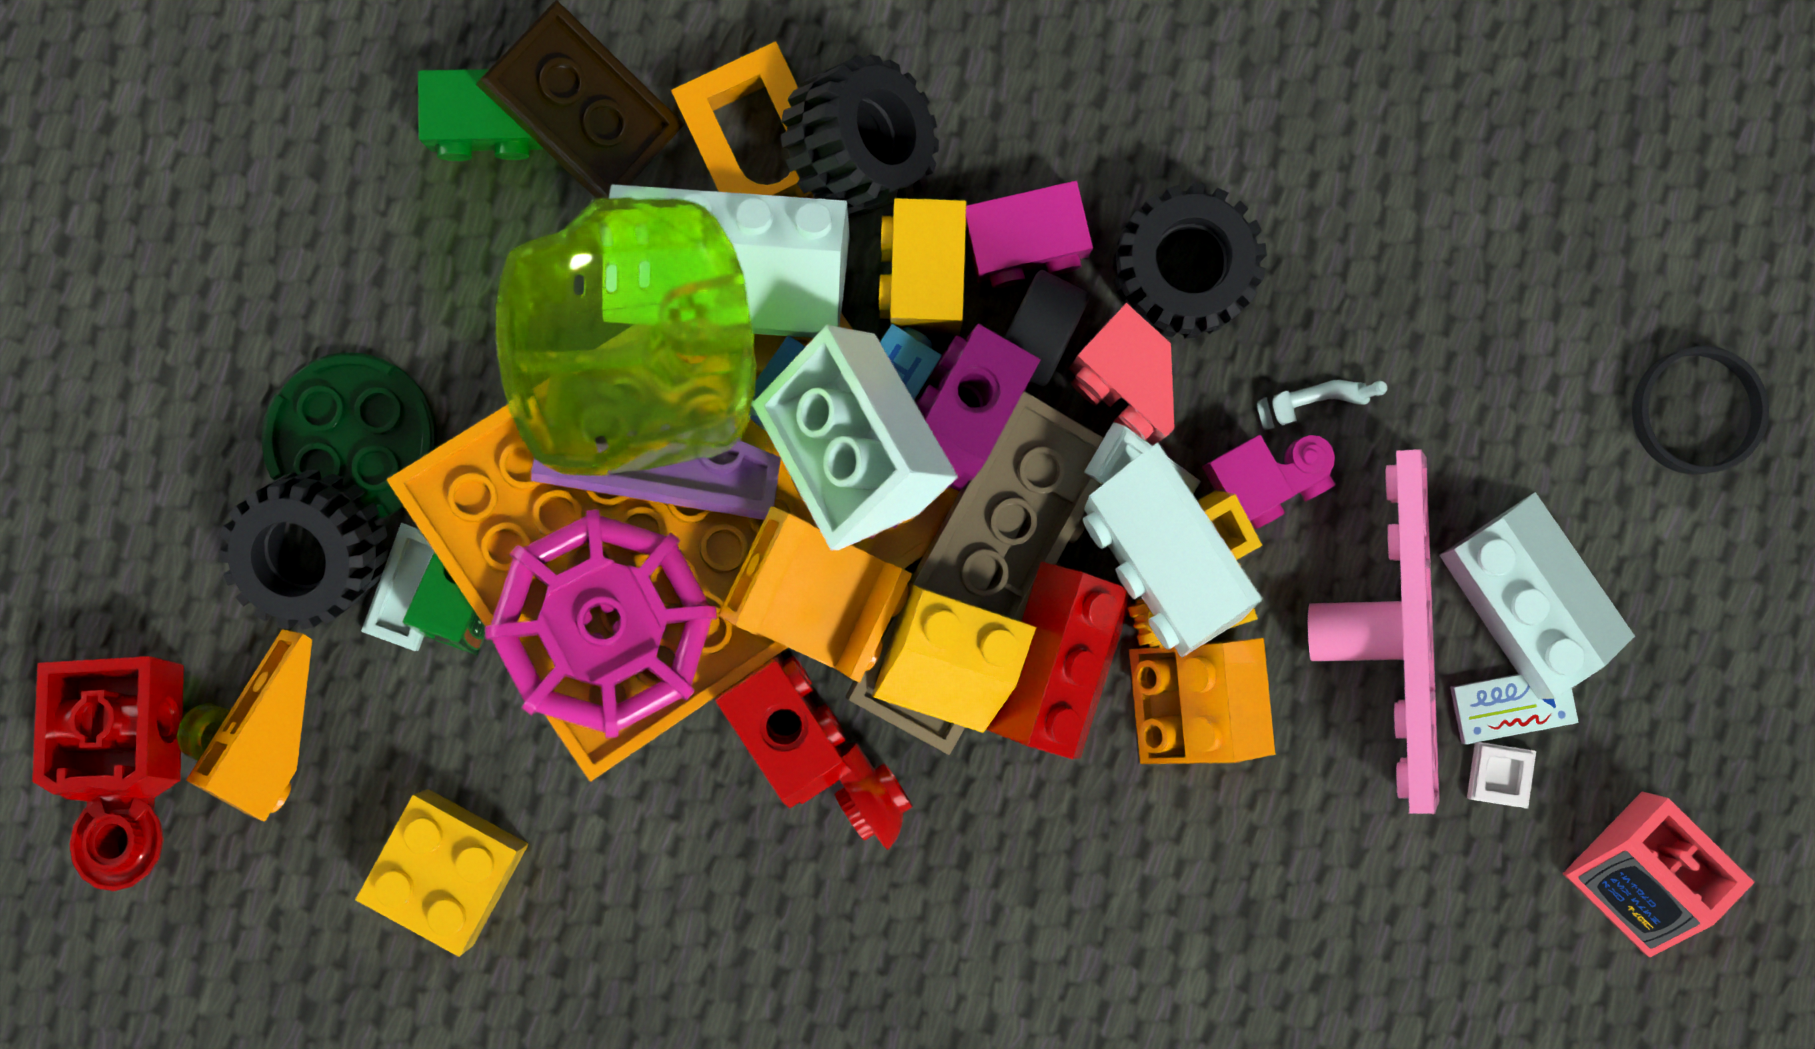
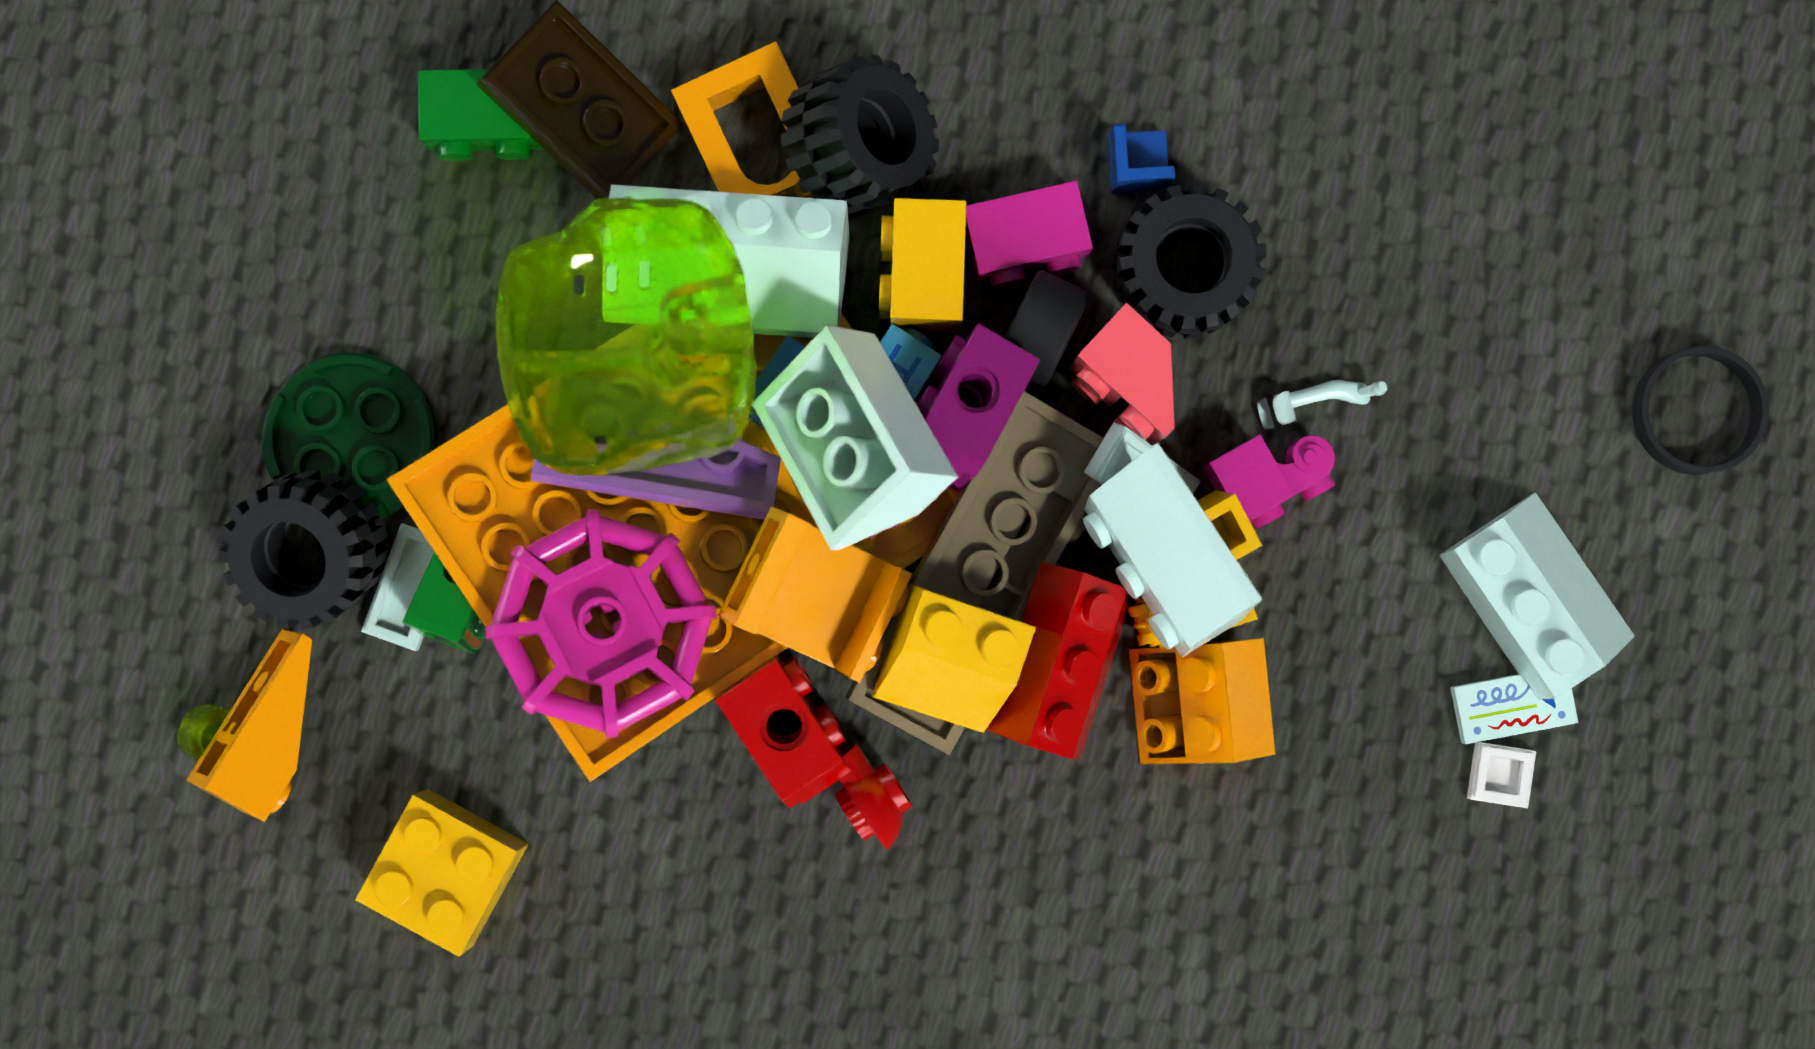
(110, 741): red brick -> none
(1138, 161): none -> blue panel
(1397, 632): bright pink plate -> none
(1657, 875): coral slope -> none

